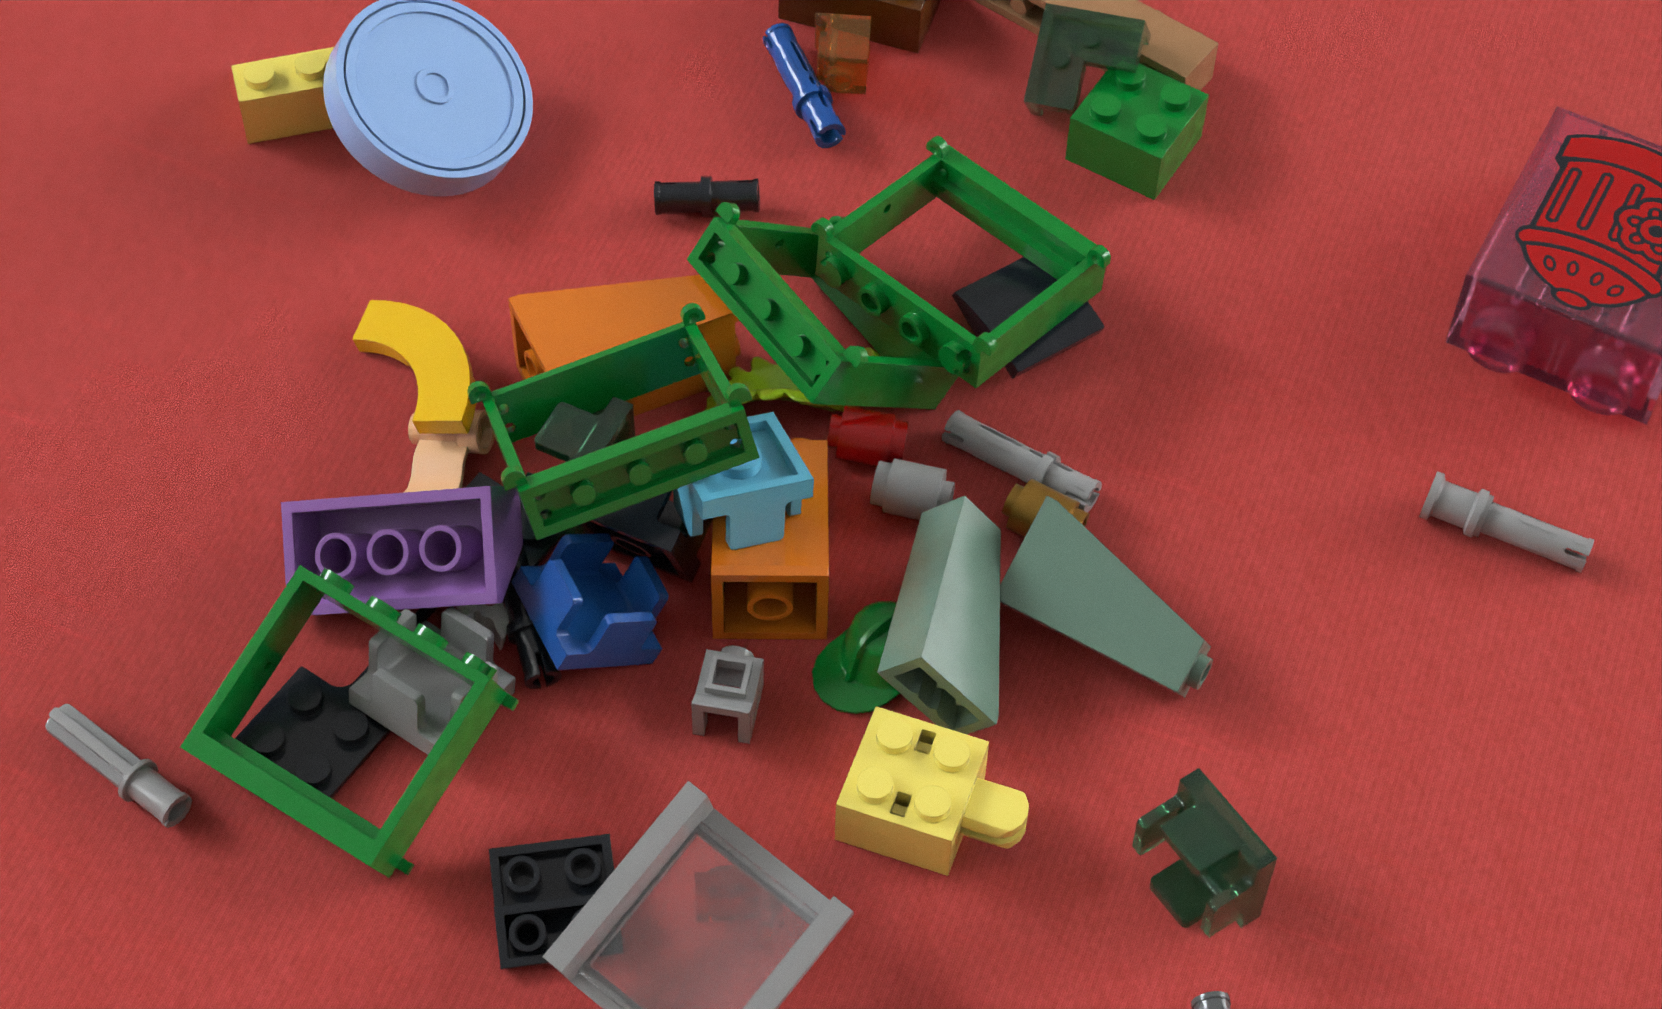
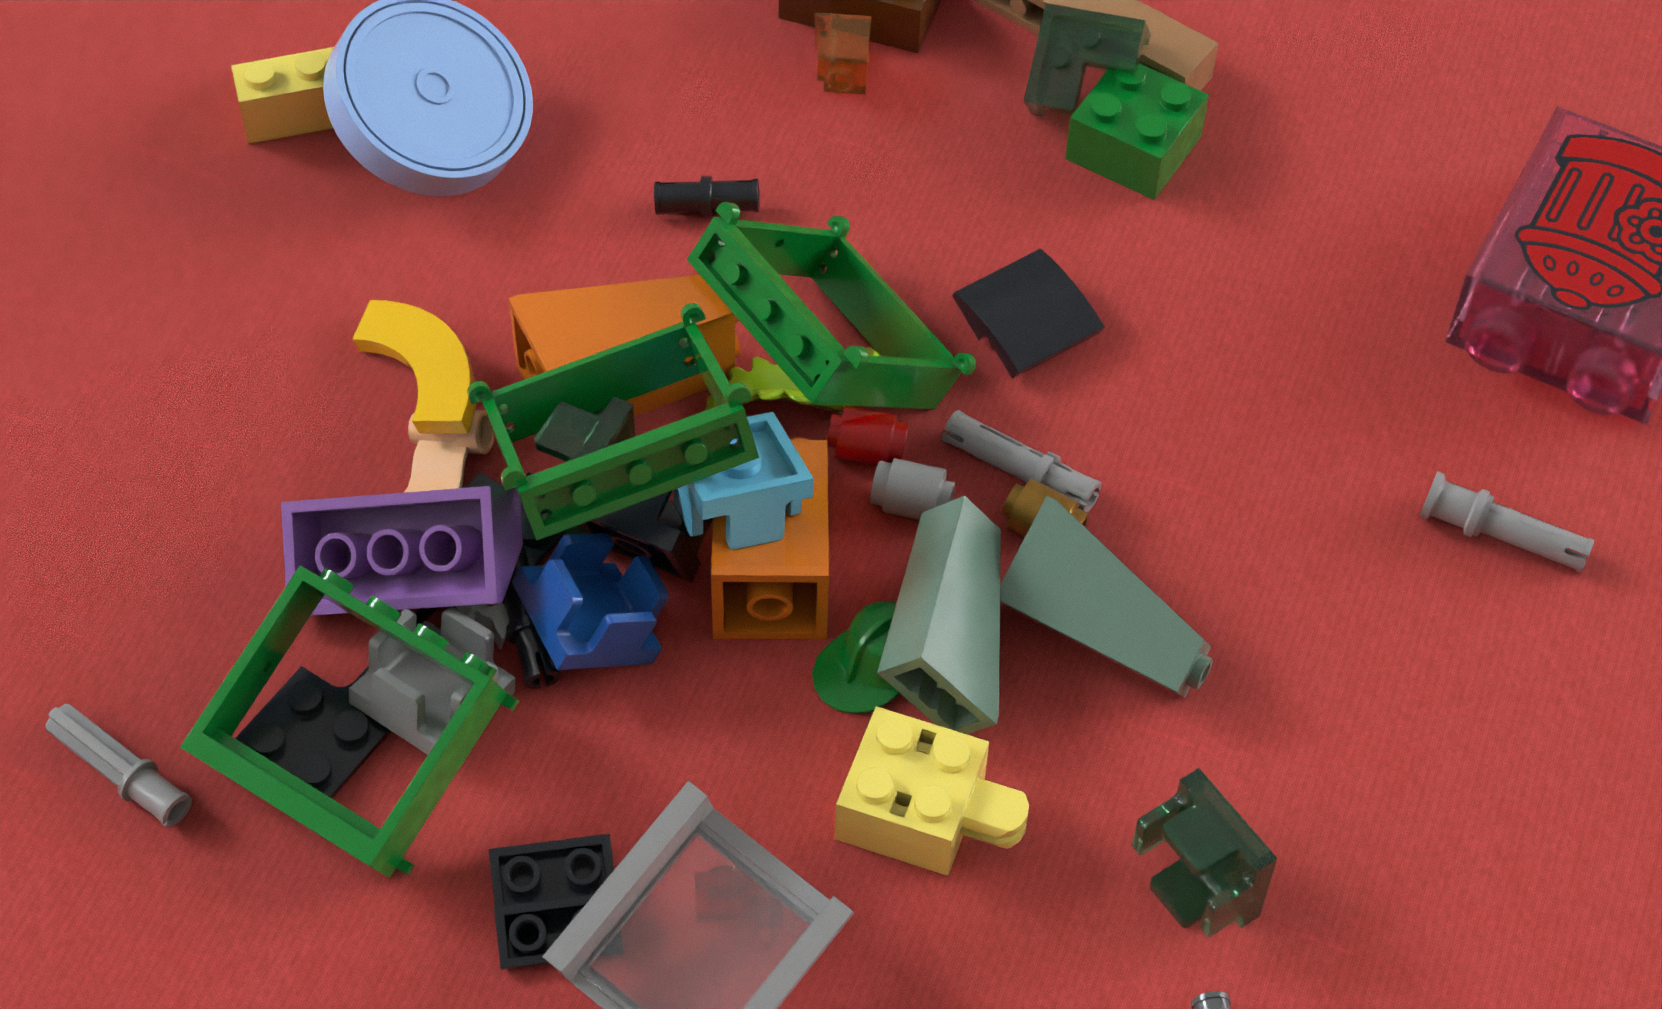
(729, 686): light grey window -> none
(810, 98): blue pin -> none
(997, 209): green window -> none

